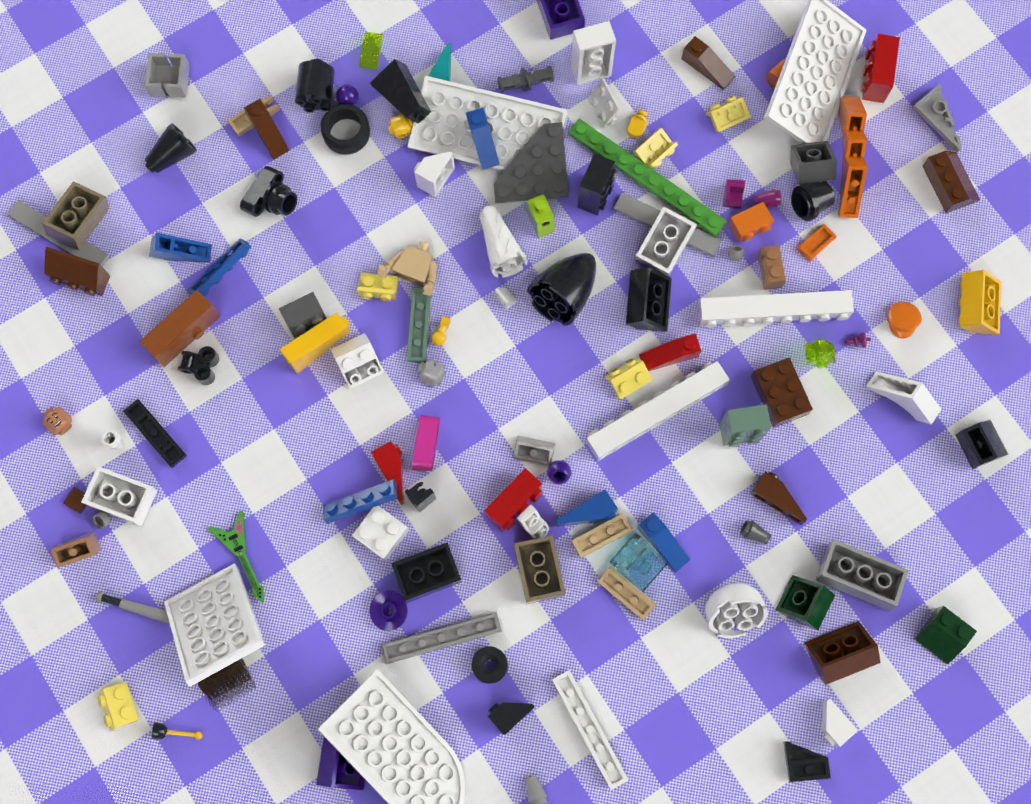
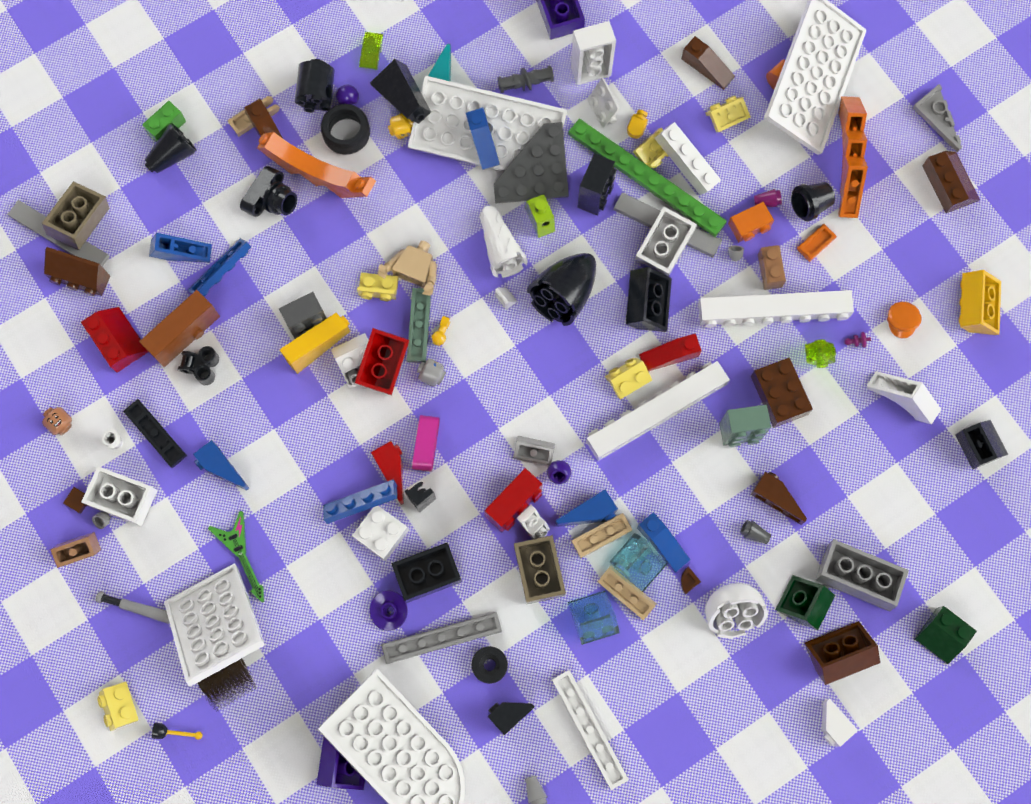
(114, 337): none -> red slope
(161, 119): none -> bright green brick
(167, 79): light grey piece -> none
(216, 463): none -> blue slope
(338, 180): none -> orange arch
(382, 361): none -> red slope
(434, 172): white slope -> none
(593, 617): none -> clear light blue slope
(687, 158): none -> white brick
(689, 580): none -> reddish brown tile
(733, 193): magenta panel -> none
(805, 764): black wing -> none
(813, 162): dark grey brick -> none
(880, 68): red brick -> none

